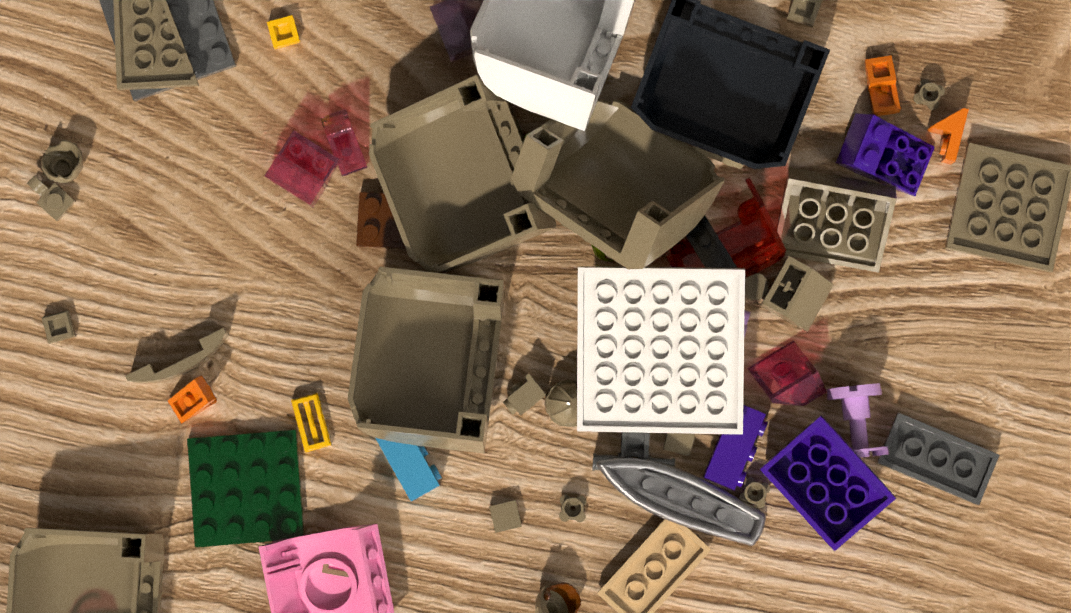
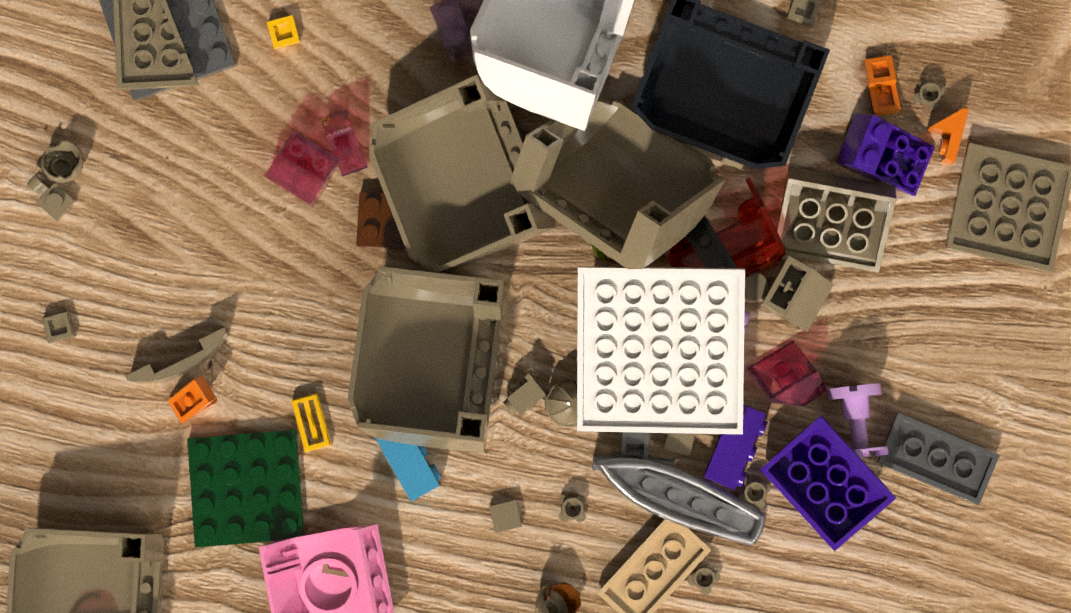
(703, 570): none -> dark tan plate

